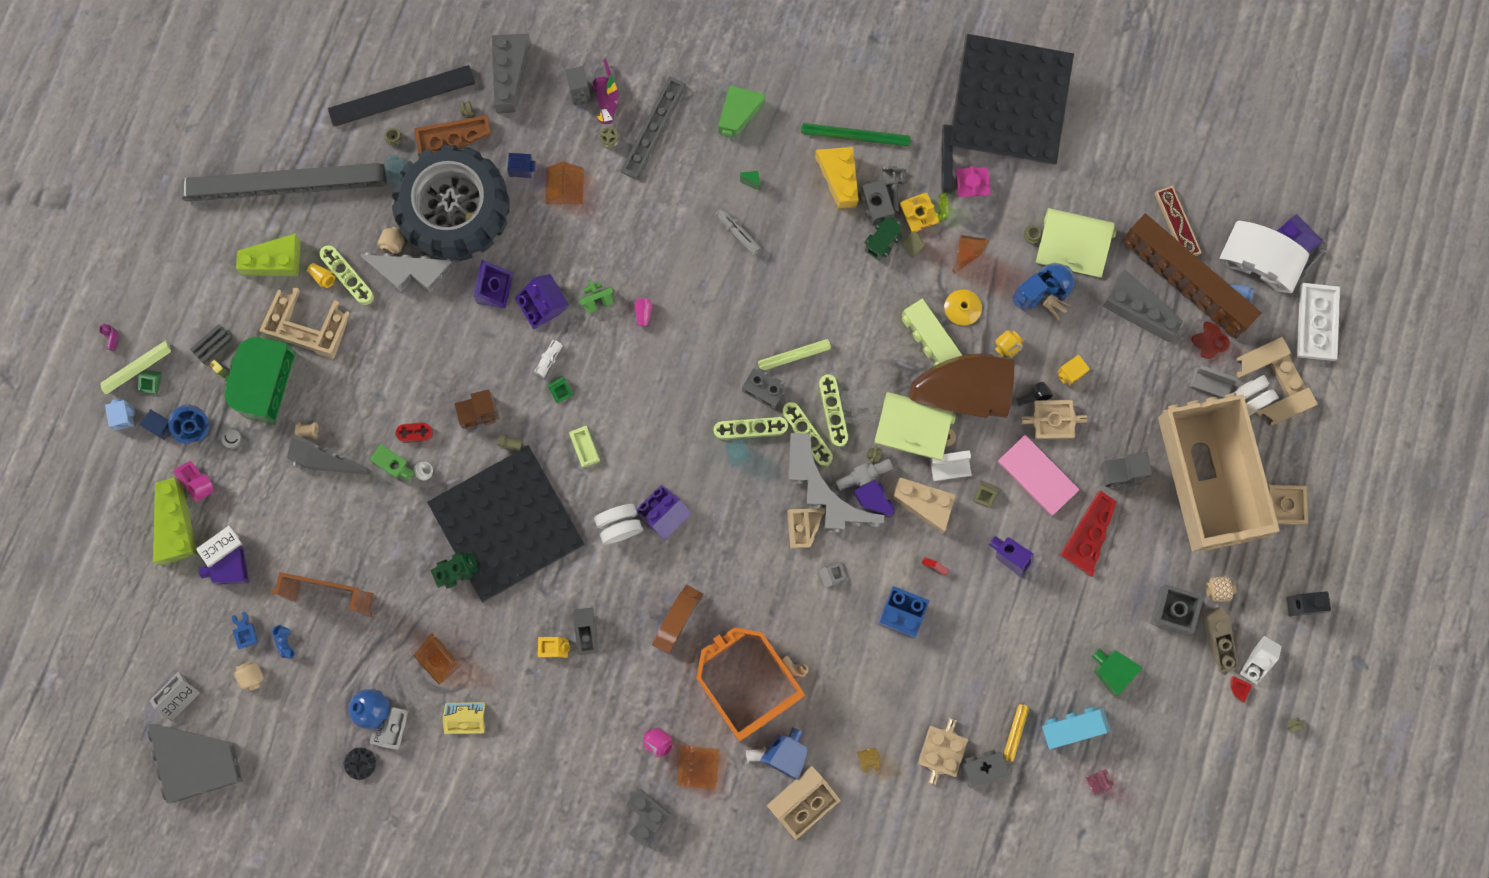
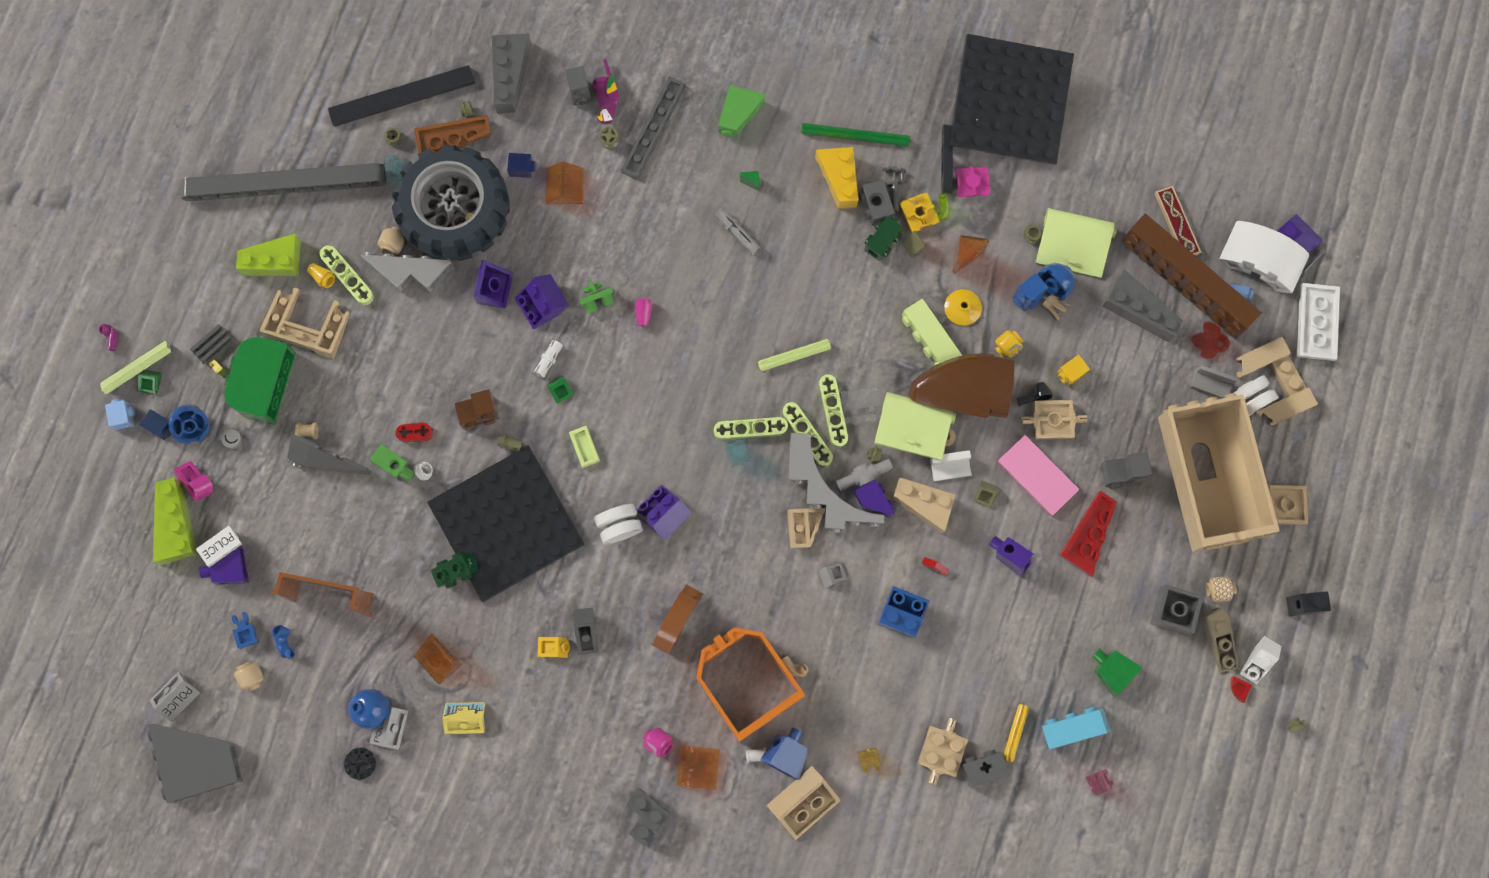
(764, 388): dark grey brick -> none

